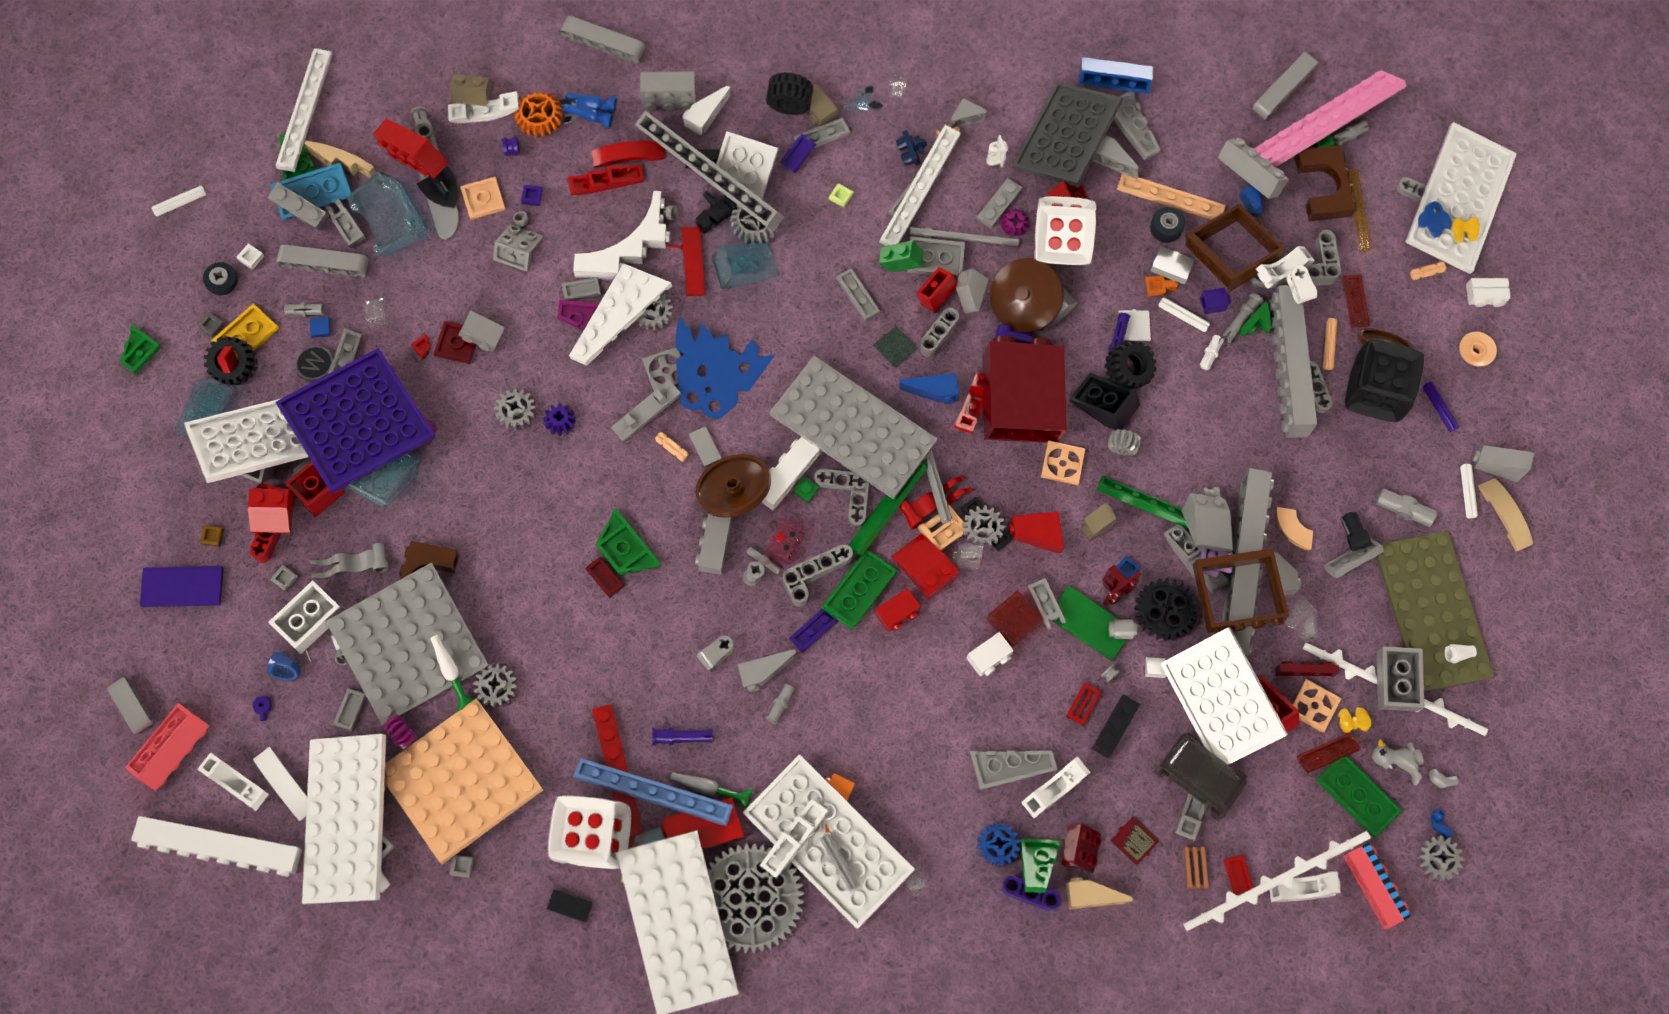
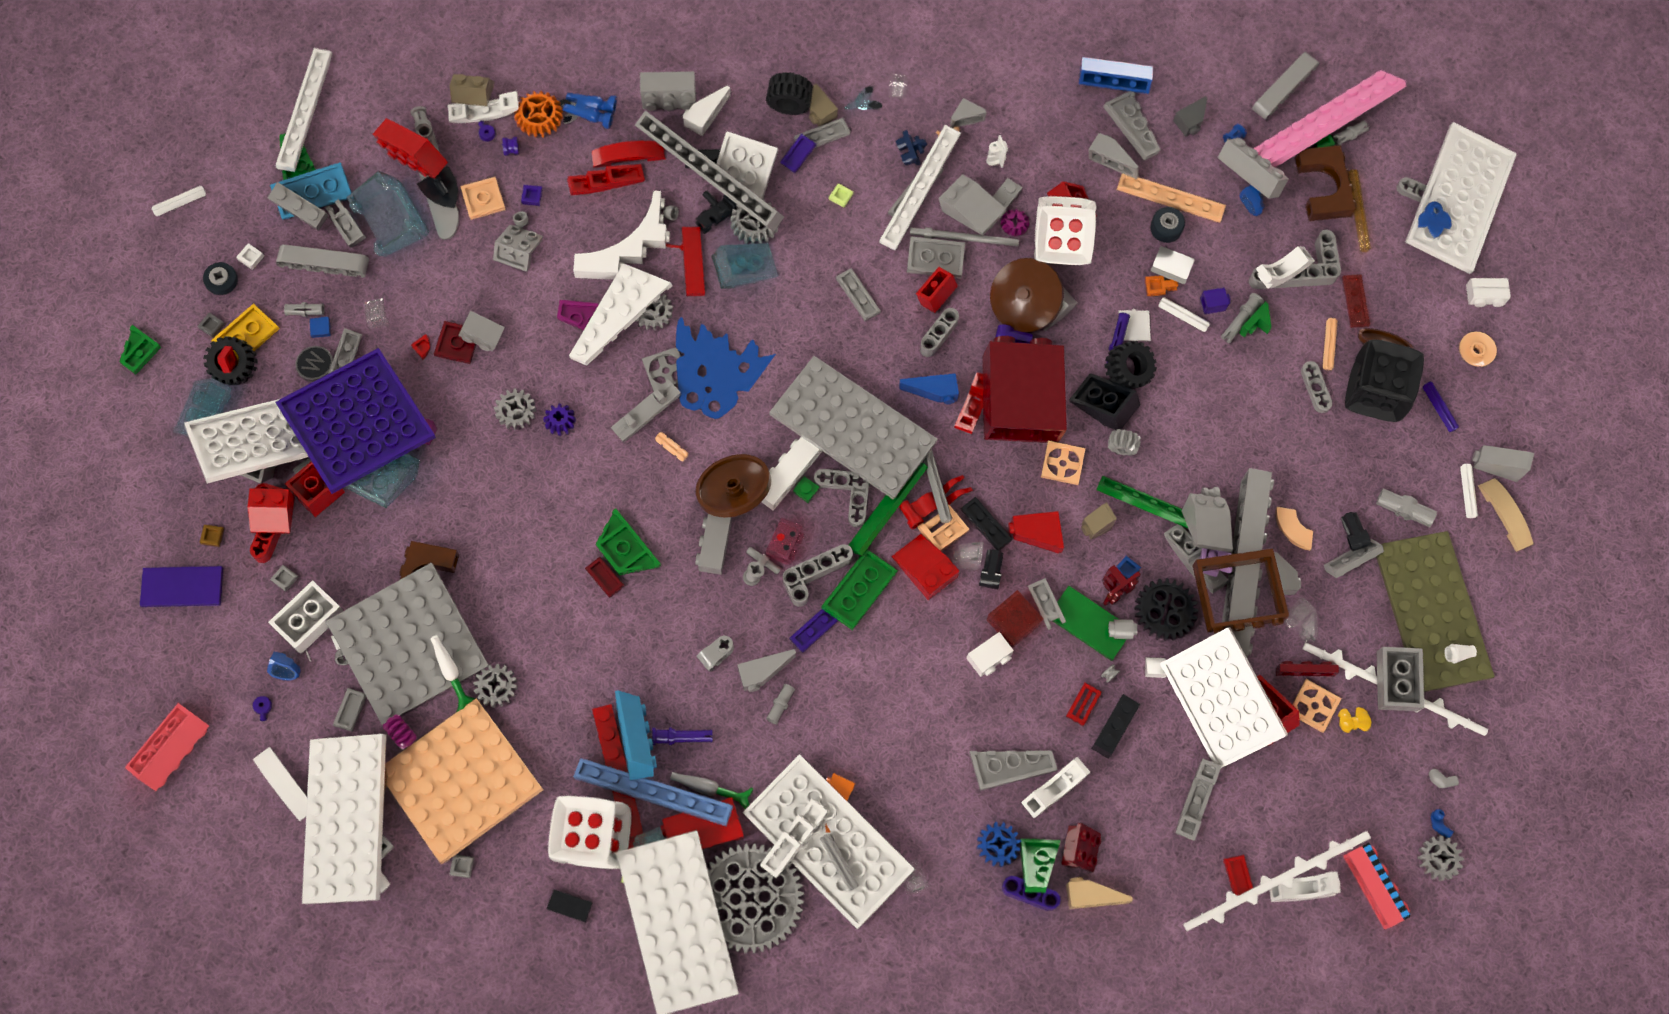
(129, 705): light grey beam -> none
(216, 845): white brick -> none
(233, 781): white arch -> none
(331, 155): tan slope -> none
(354, 562): light grey flag -> none
(483, 132): none -> dark purple piece
(581, 289): light grey tile -> none
(602, 38): light grey beam -> none
(634, 736): none -> dark azure slope
(704, 446): light grey tile -> none
(895, 346): clear green piece -> none
(898, 610): red brick -> none
(901, 256): green brick -> none
(971, 205): none -> light grey slope
(971, 290): light grey slope -> none
(983, 520): light grey gear -> none
(991, 573): none -> black piece
(1067, 133): dark grey plate -> none
(1134, 841): piece -> none
(1191, 117): none -> dark grey slope
(1194, 850): nougat tile -> none
(1202, 775): clear smoke windscreen -> none
(1211, 352): white axle -> none
(1234, 133): none -> blue bush
(1238, 214): reddish brown window -> none
(1293, 364): light grey brick -> none
(1301, 285): white piece -> none
(1328, 753): clear red tile -> none
(1359, 795): green tile -> none
(1405, 758): light grey animal -> none
(1427, 270): light nougat axle -> none
(1470, 226): yellow piece -> none

